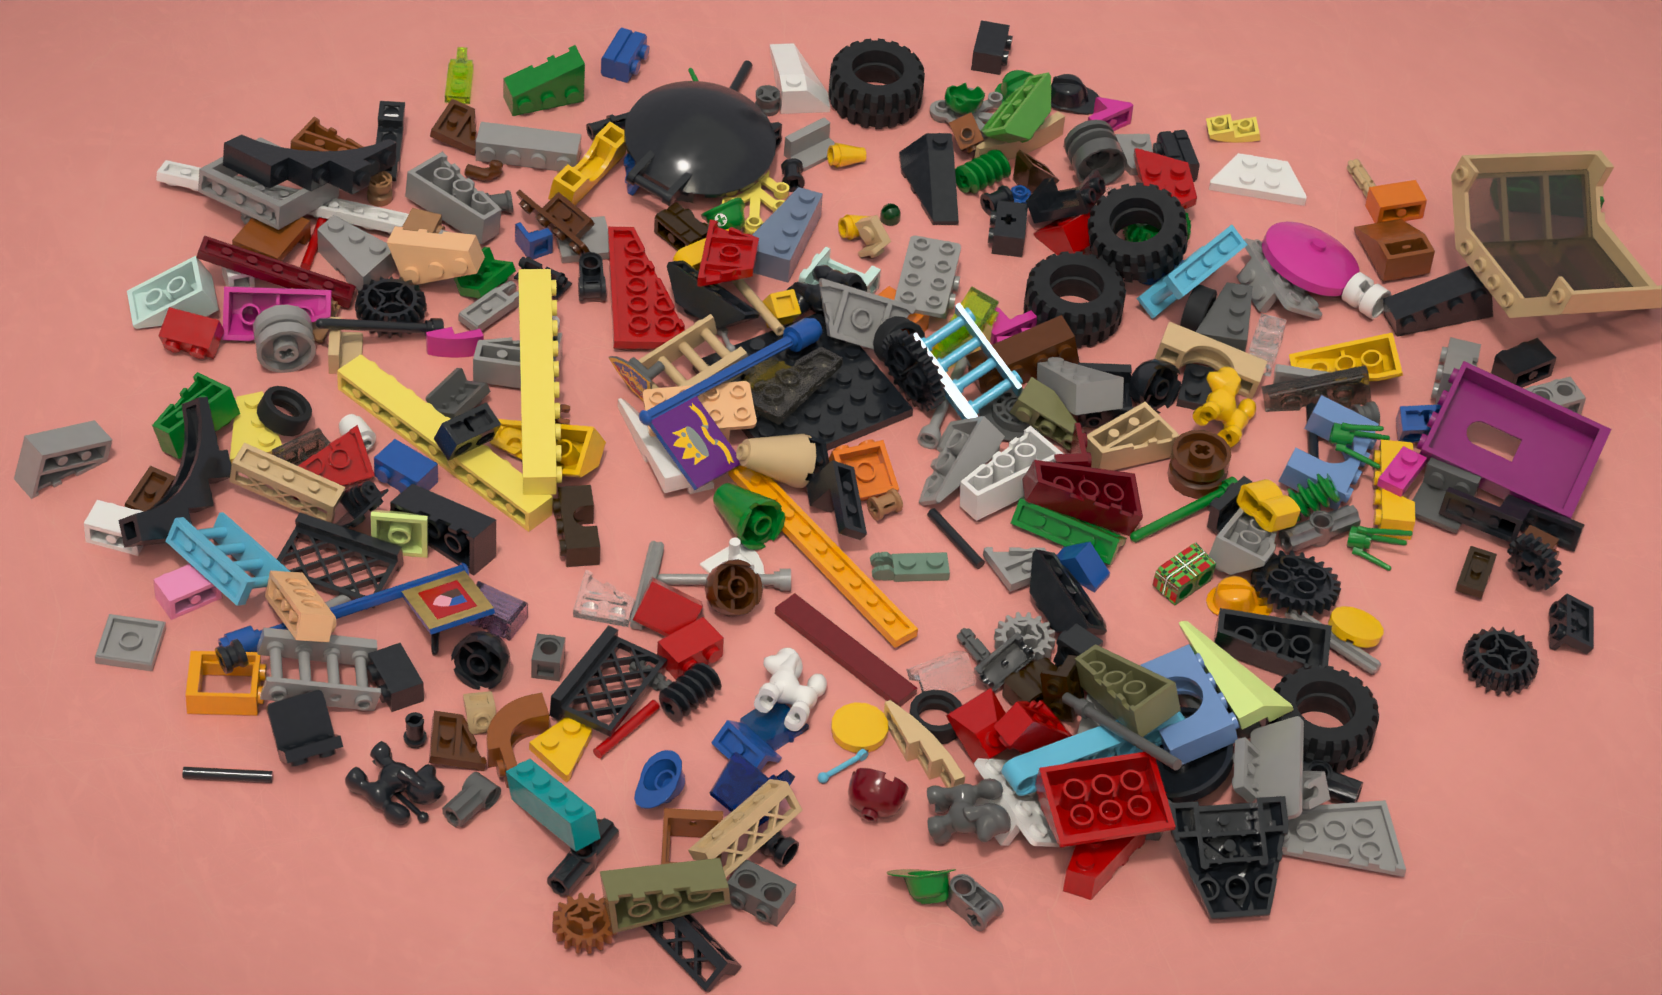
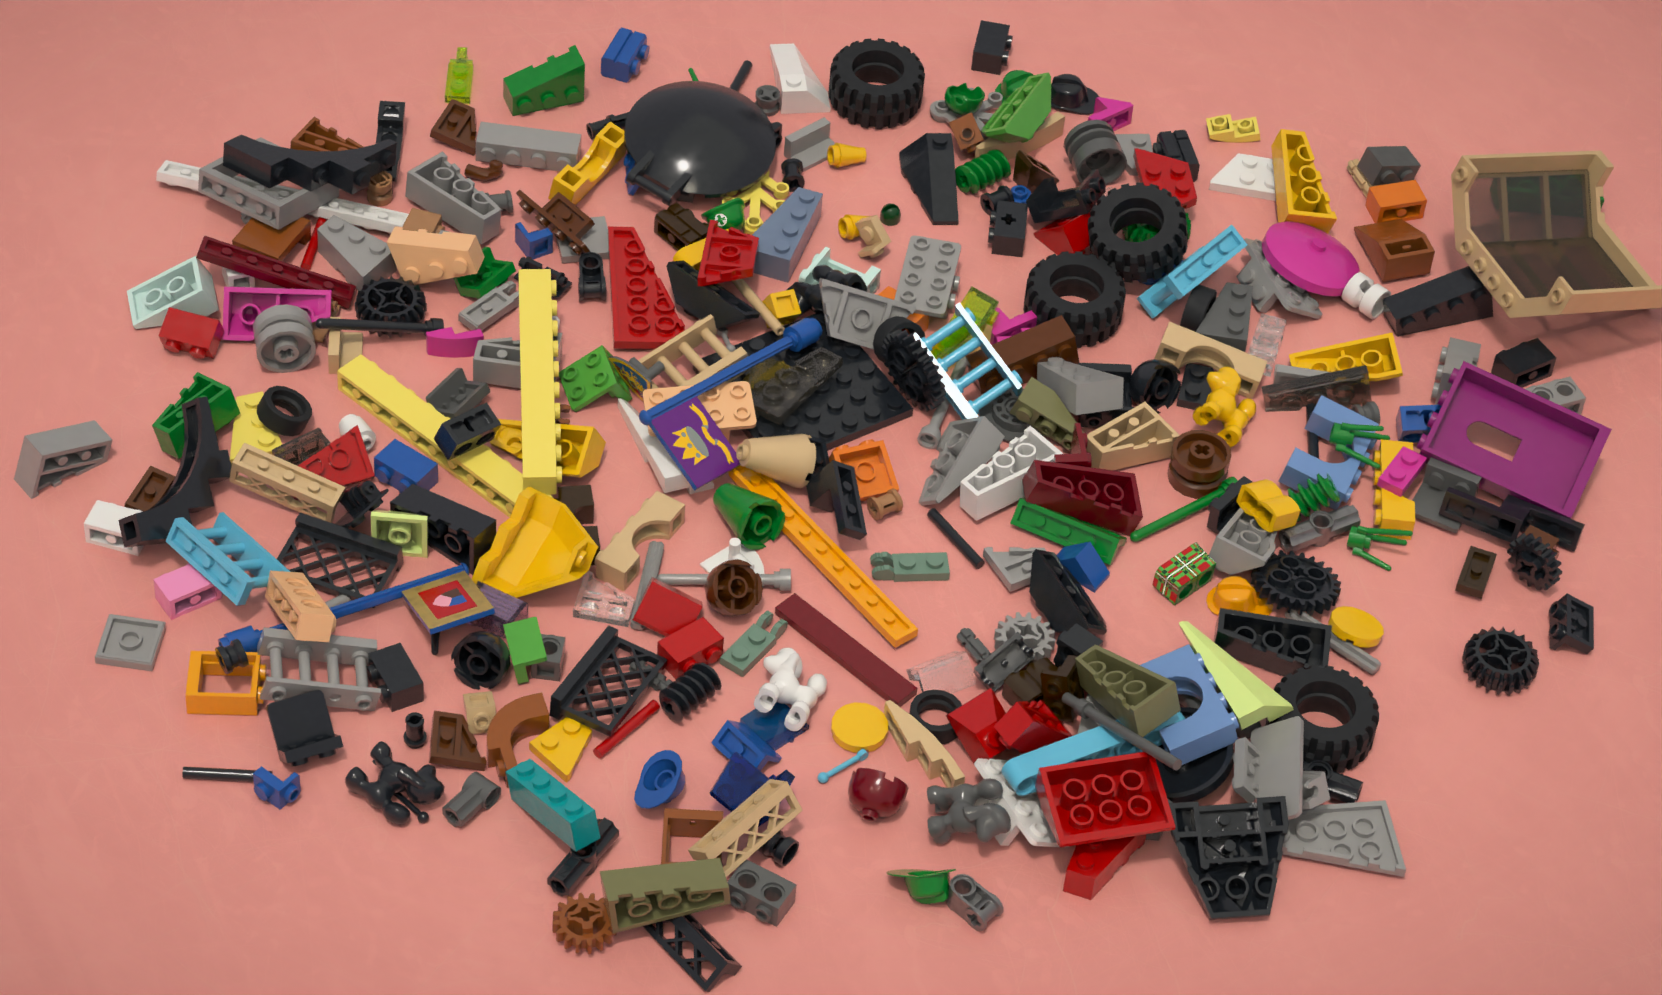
(274, 790): none -> blue bracket
(524, 645): none -> bright green panel
(536, 547): none -> yellow panel
(591, 379): none -> bright green bracket
(656, 519): none -> tan arch
(753, 645): none -> sand green hinge
(1298, 182): none -> yellow wedge
(1388, 165): none -> dark grey brick

